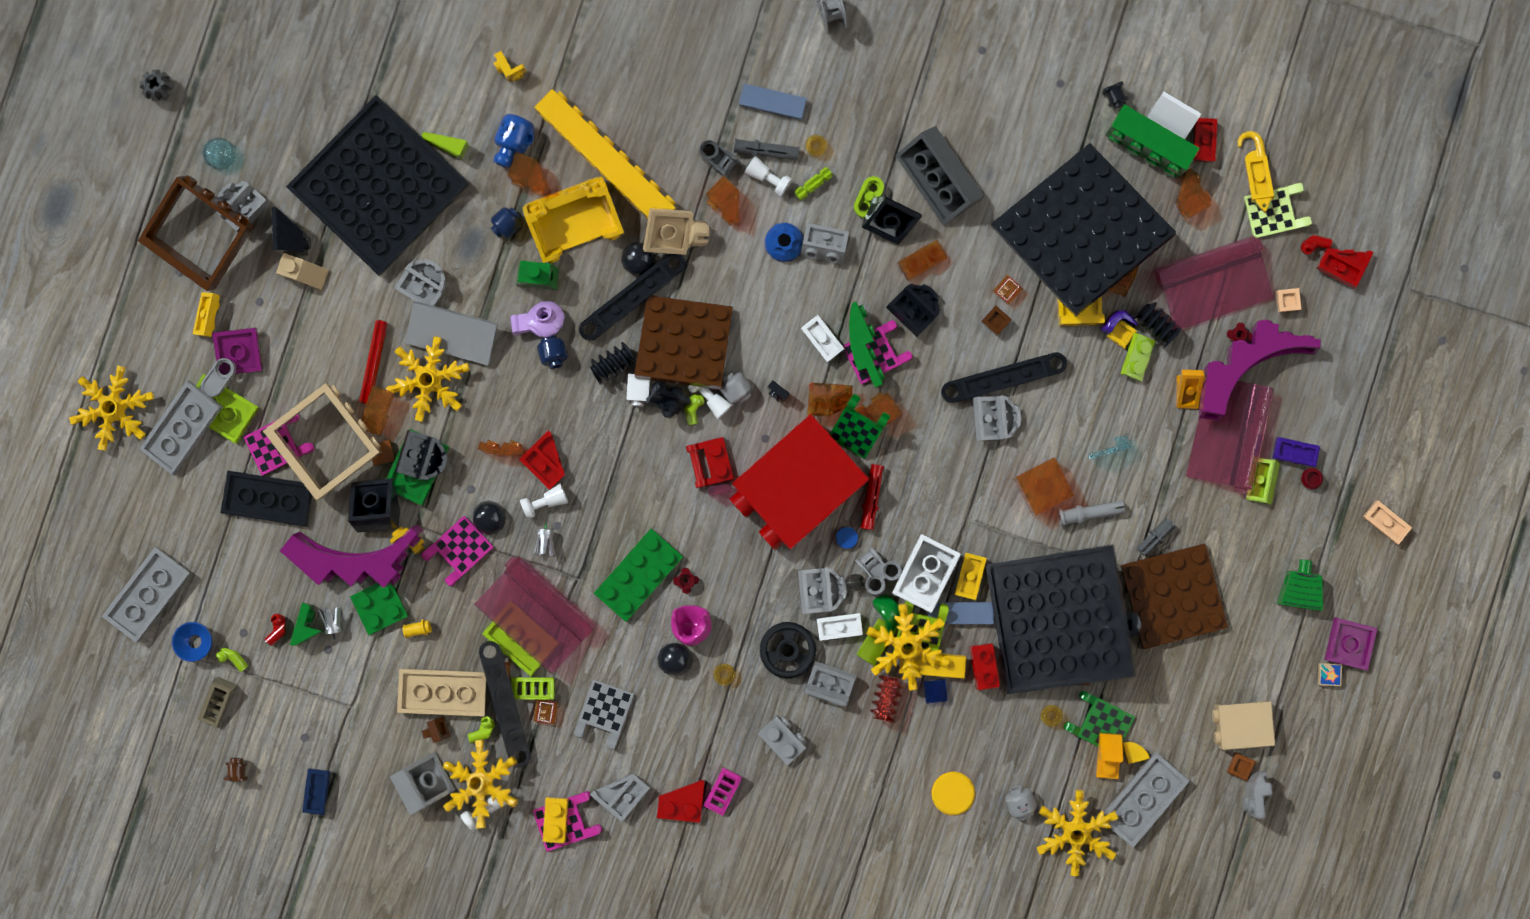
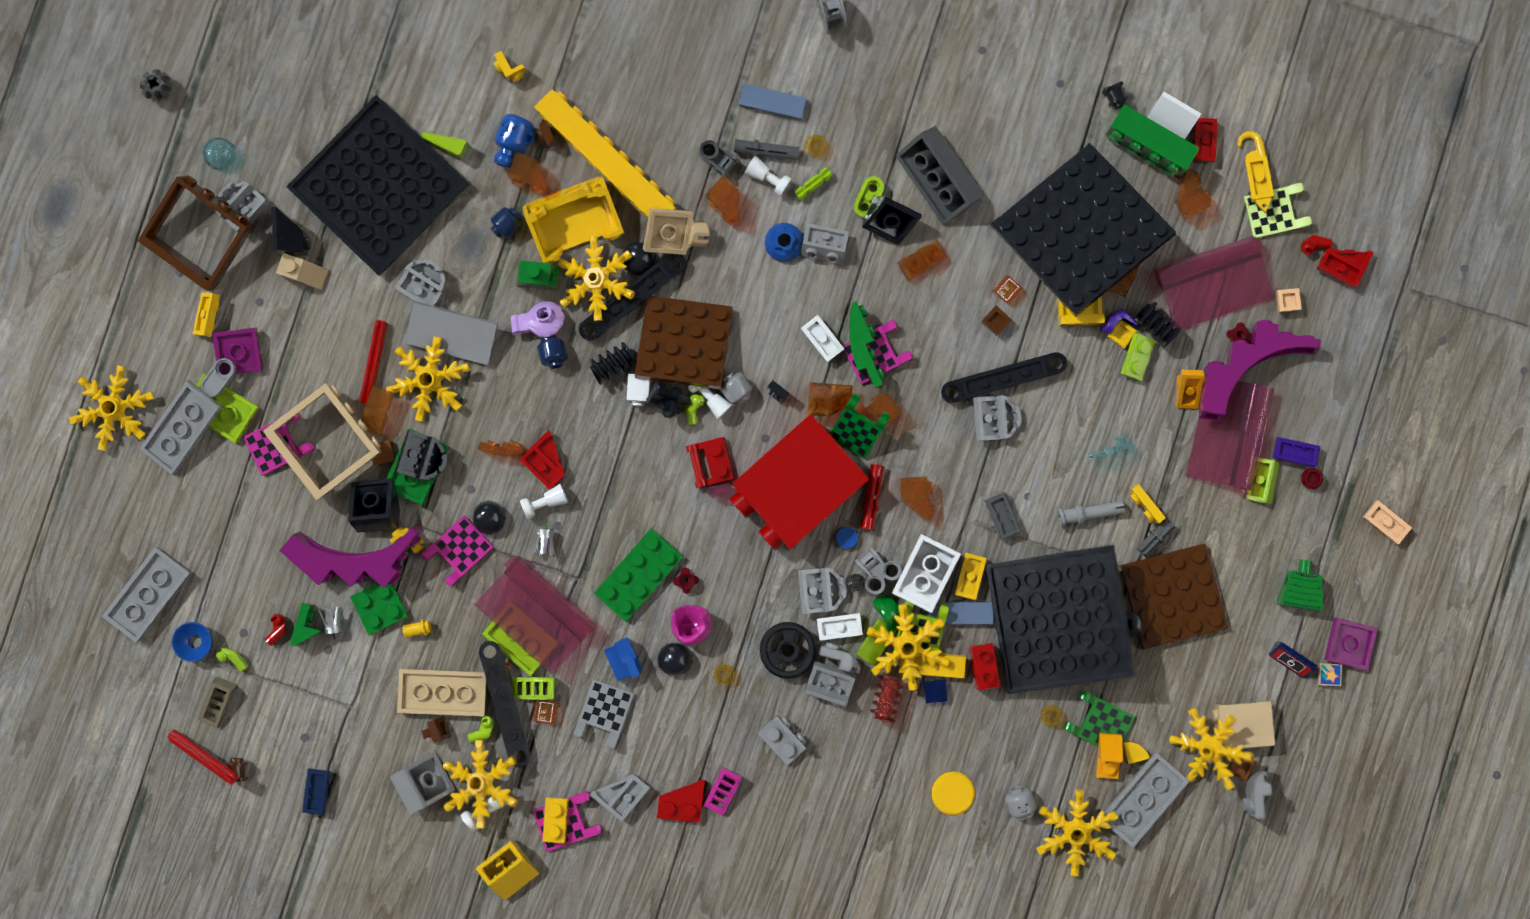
(203, 757): none -> red axle
(266, 498): black tile -> none
(507, 870): none -> yellow slope
(545, 134): none -> reddish brown plate
(601, 282): none -> yellow piece
(623, 659): none -> blue piece
(846, 661): none -> light grey slope
(915, 307): black slope -> none
(915, 496): none -> clear orange slope
(1003, 516): none -> dark grey plate
(1043, 486): clear orange brick -> none
(1151, 512): none -> yellow plate
(1211, 748): none -> yellow piece
(1292, 660): none -> slope

